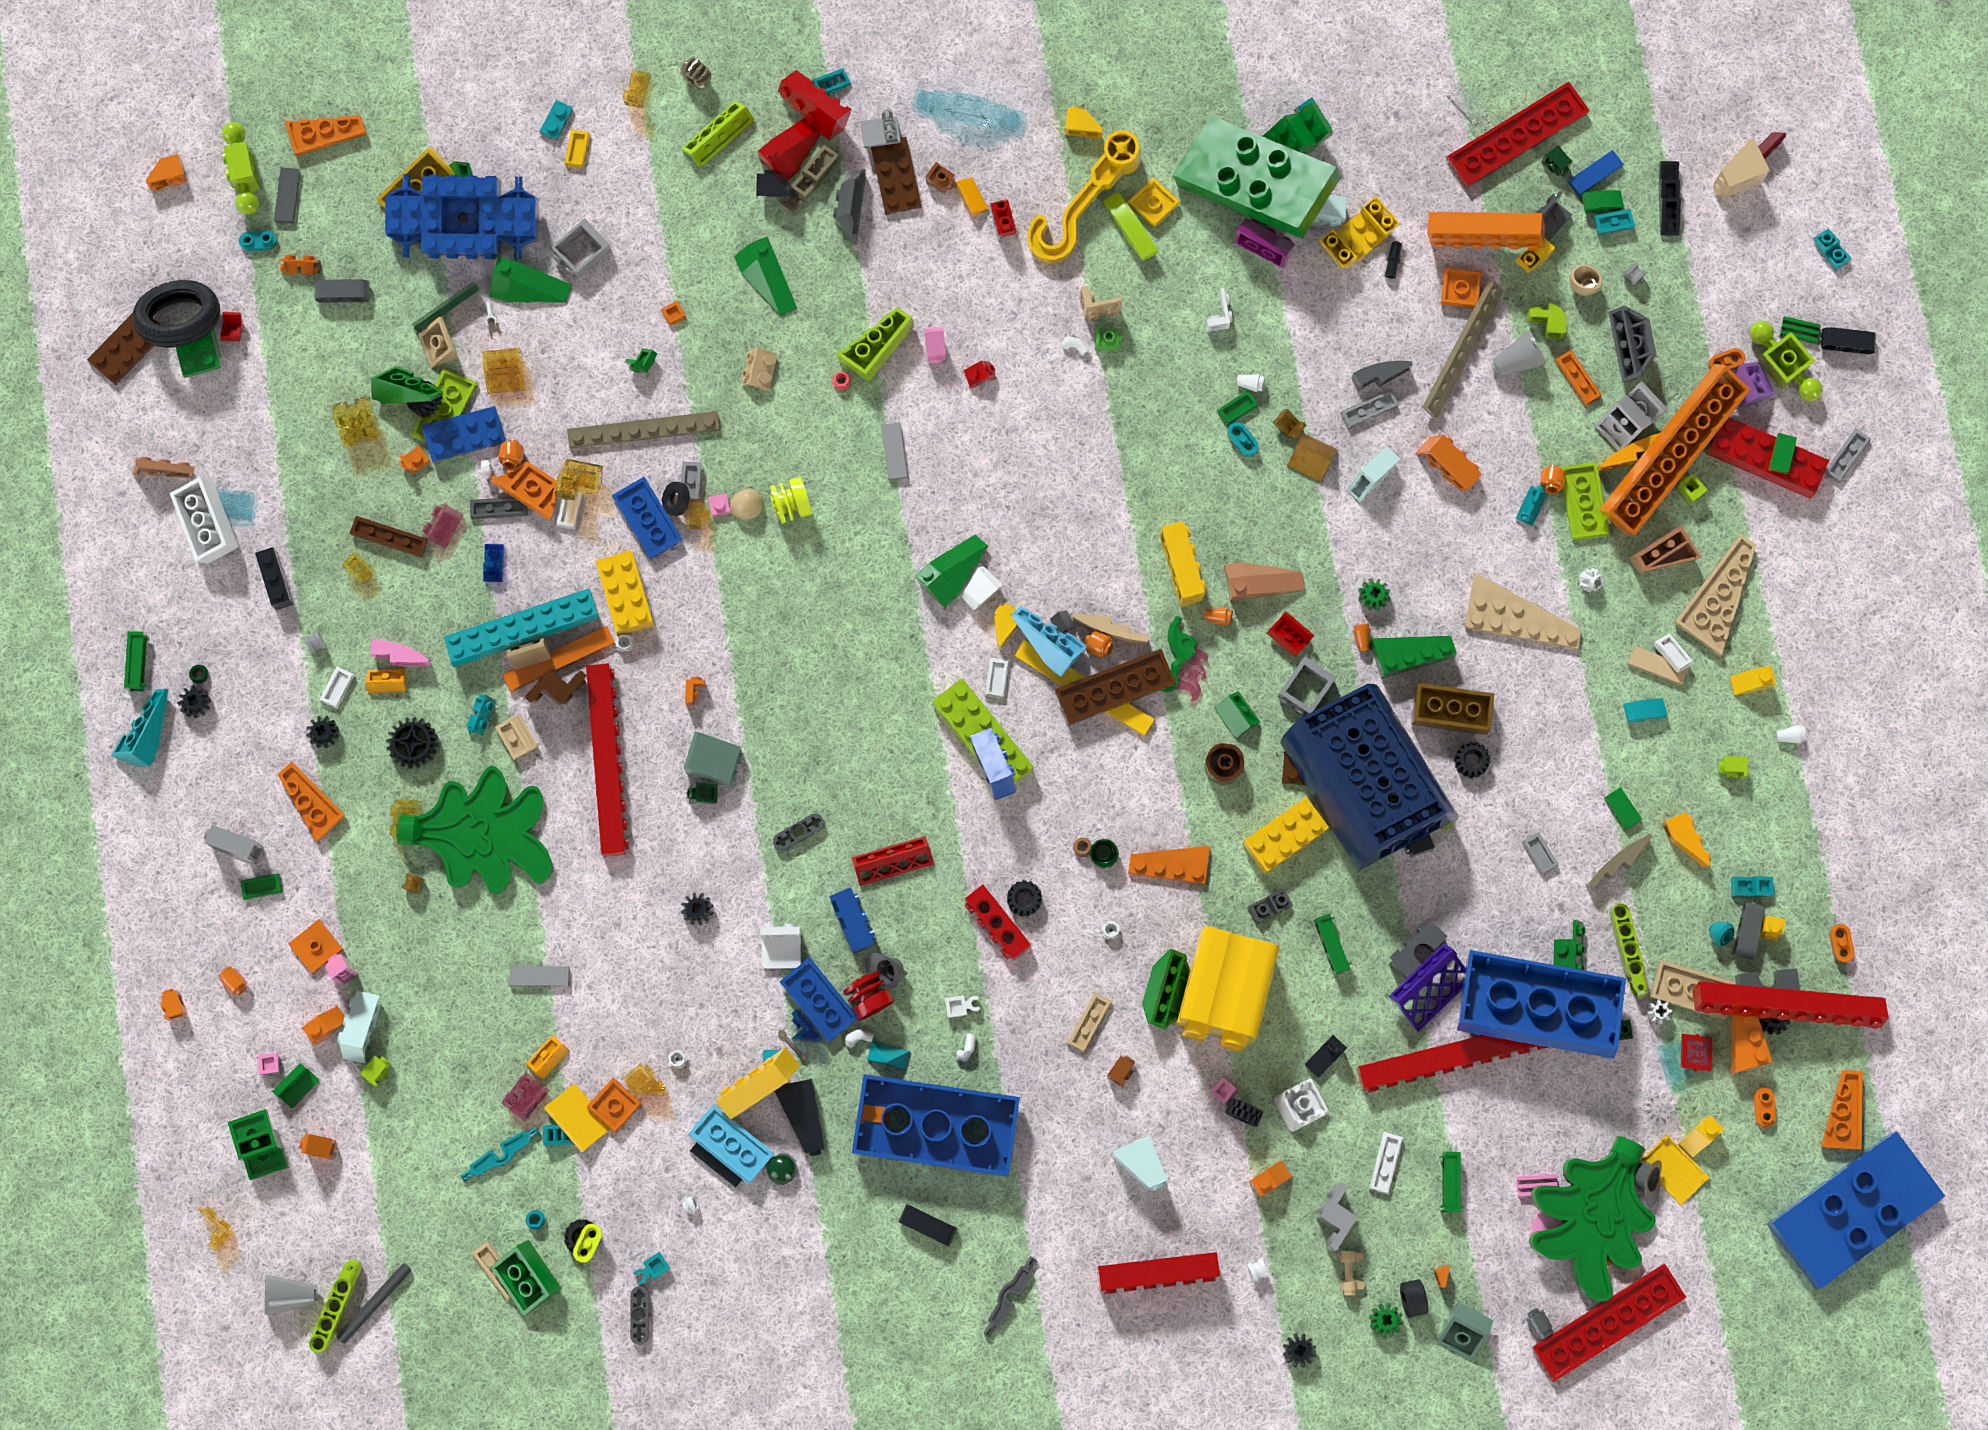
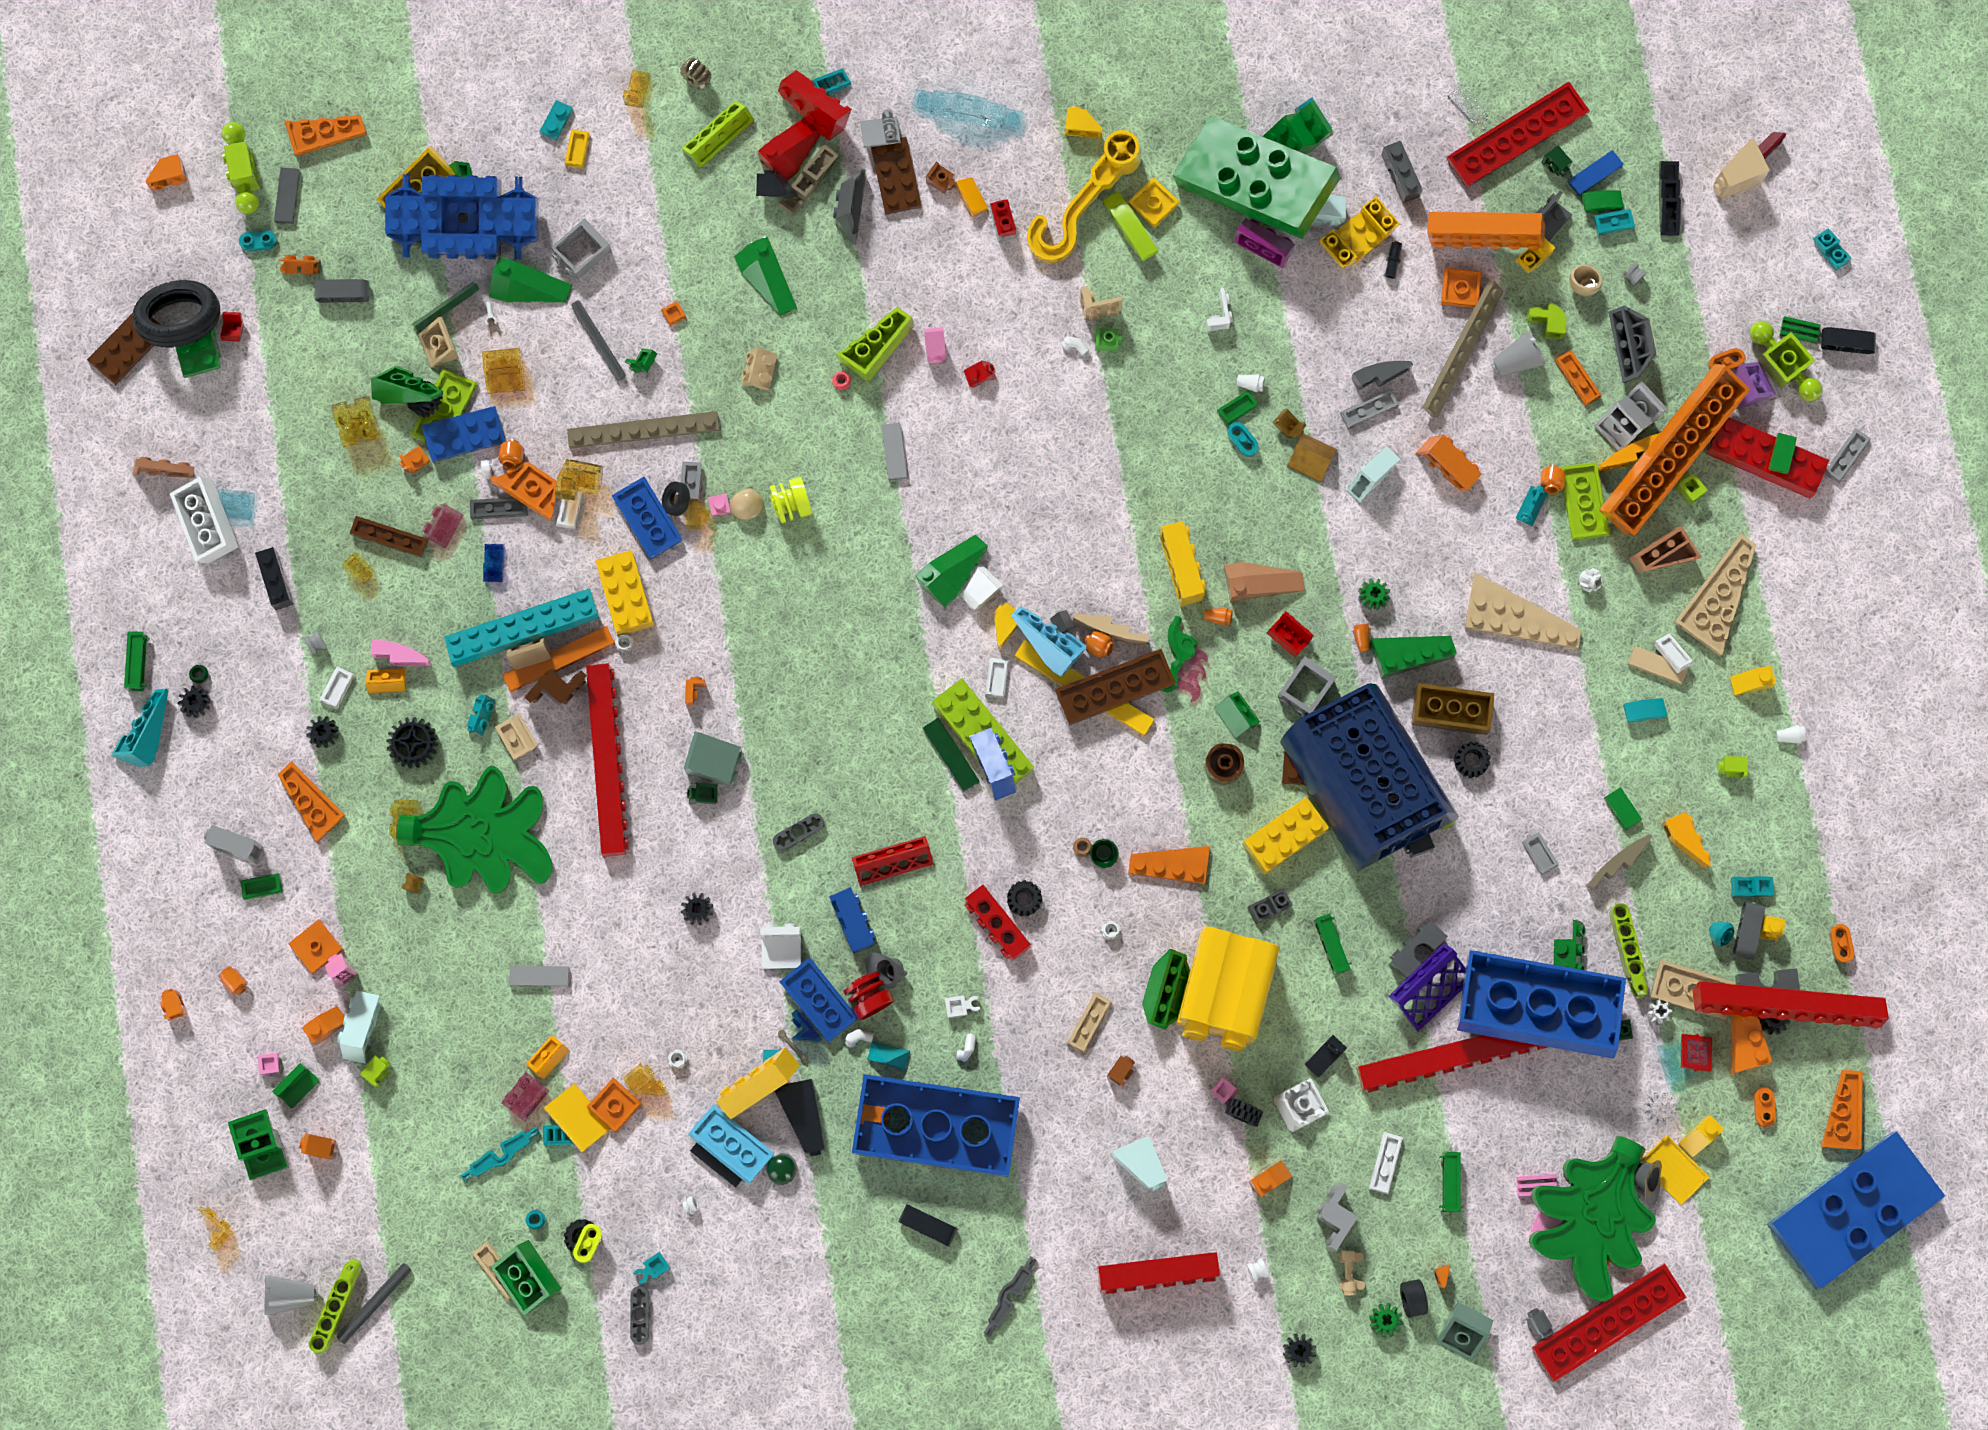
(598, 340): none -> dark grey axle
(951, 754): none -> dark green tile
(1406, 178): none -> dark grey arch

